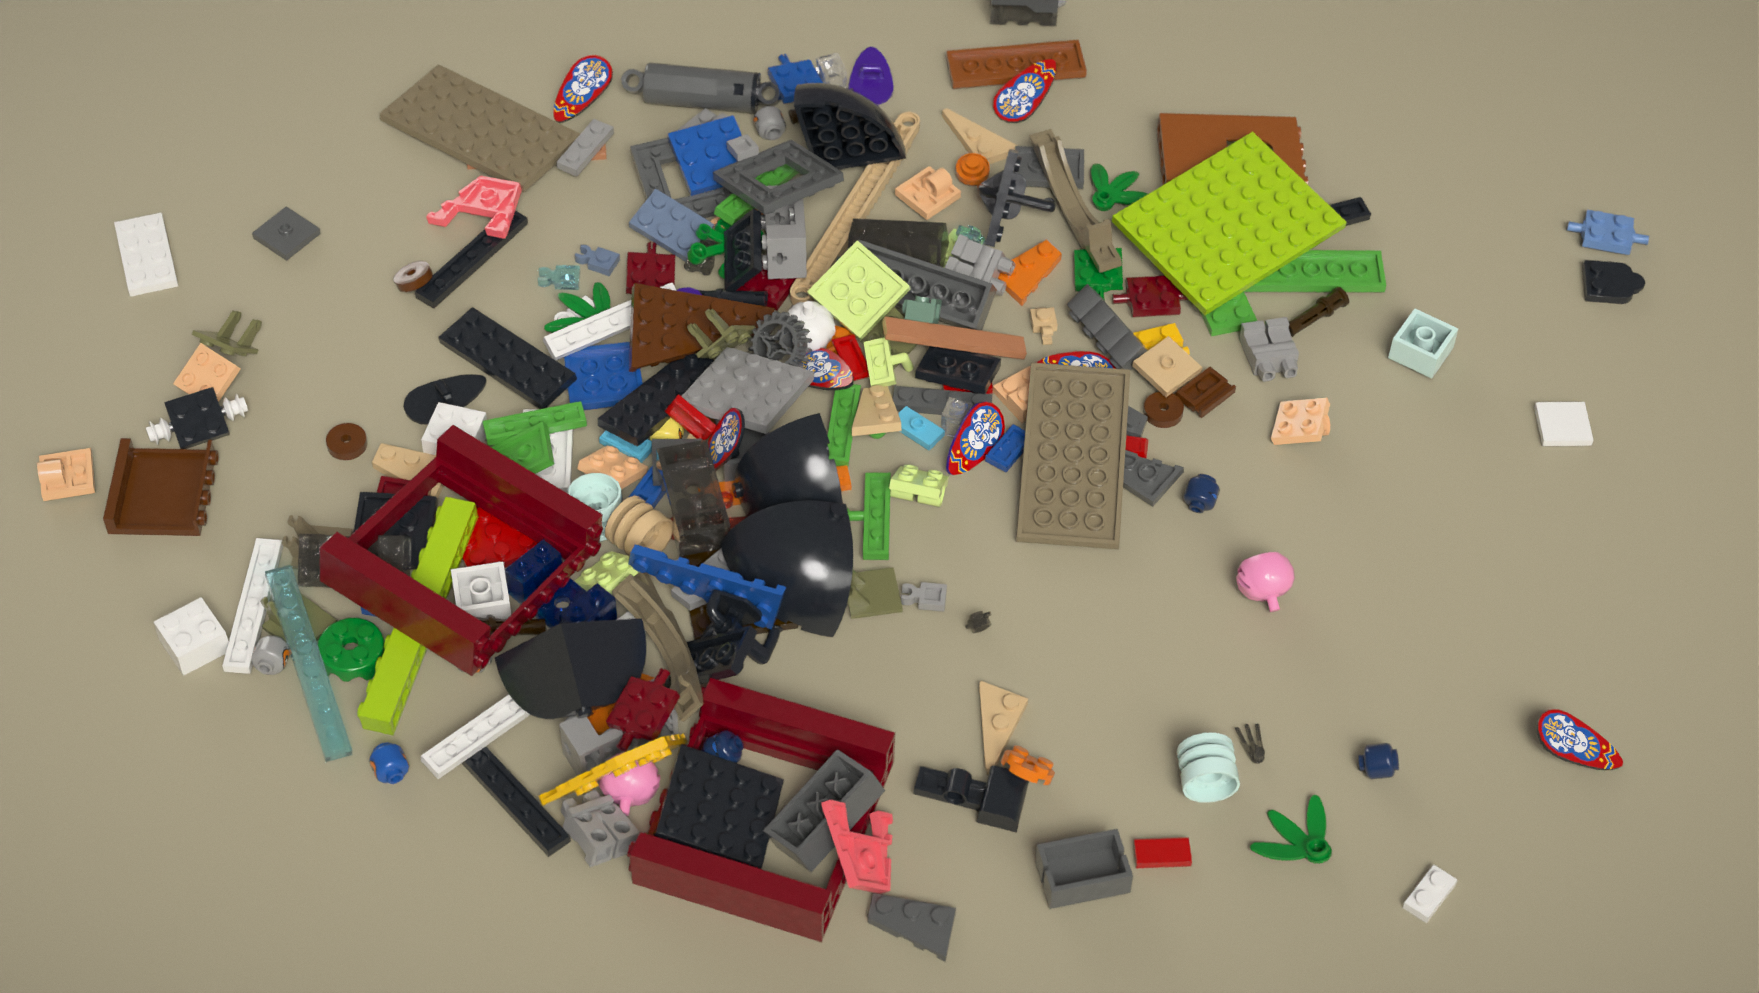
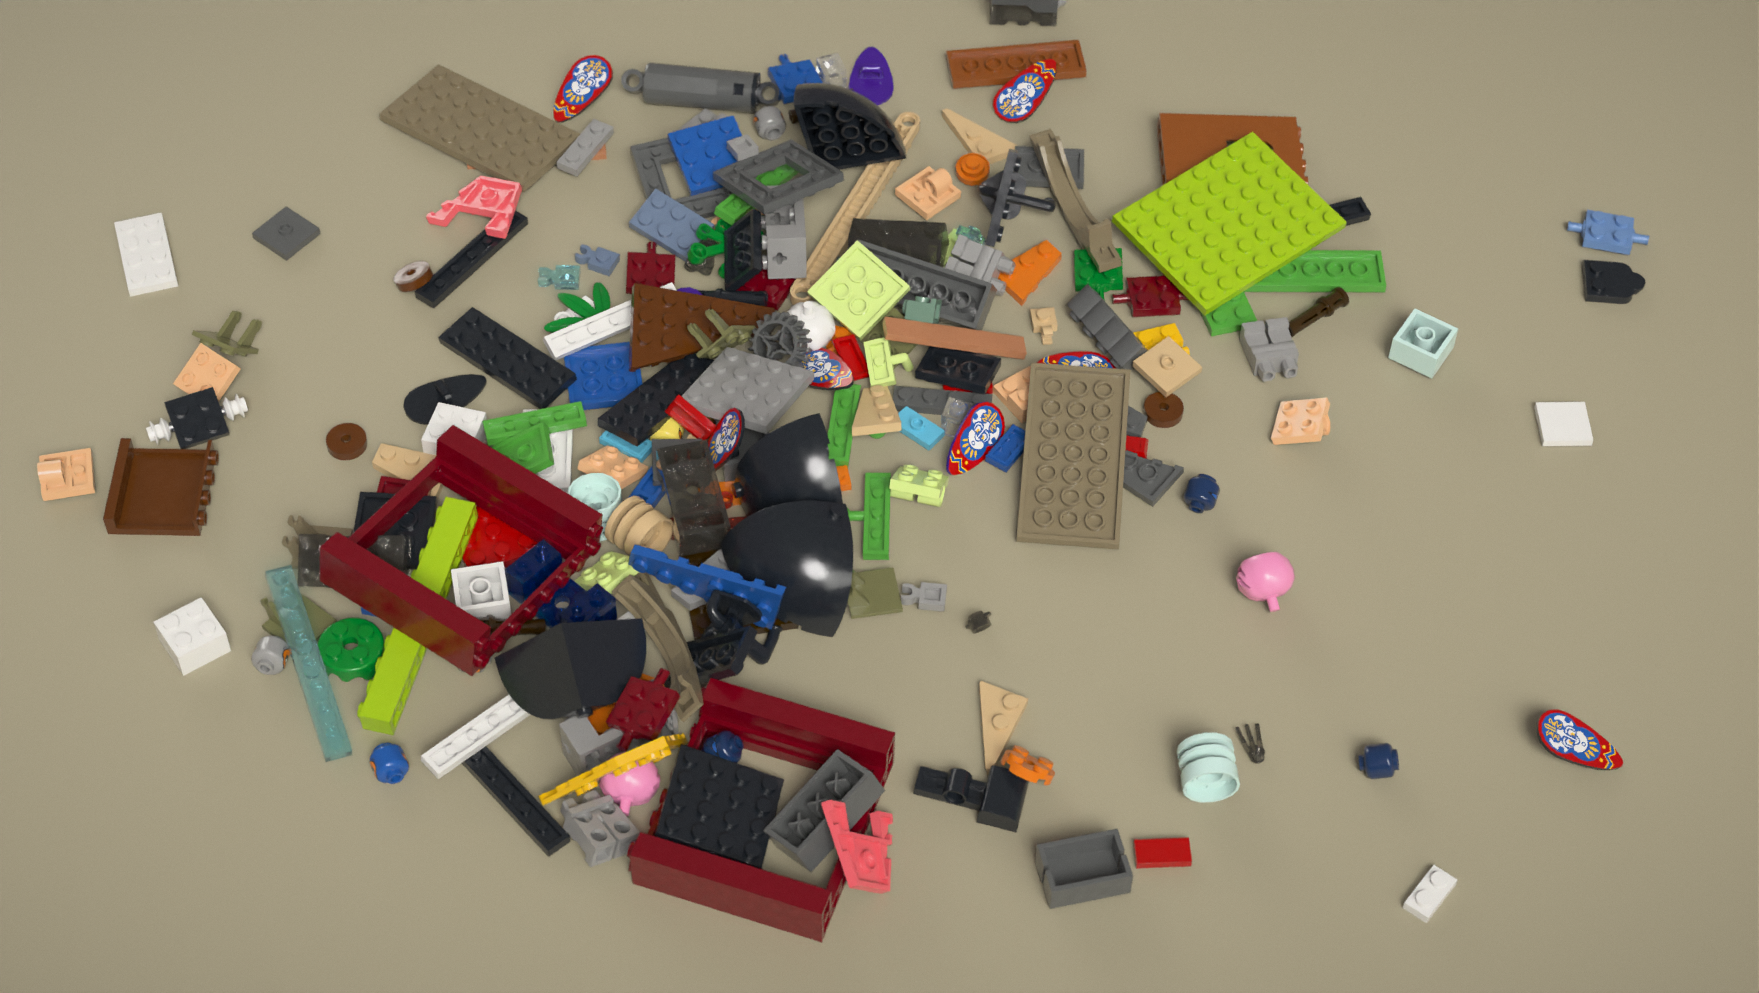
(250, 611): white plate -> none
(919, 922): dark grey wing -> none
(1112, 193): green plant -> none
(1206, 392): reddish brown plate -> none
(1310, 846): green plant -> none

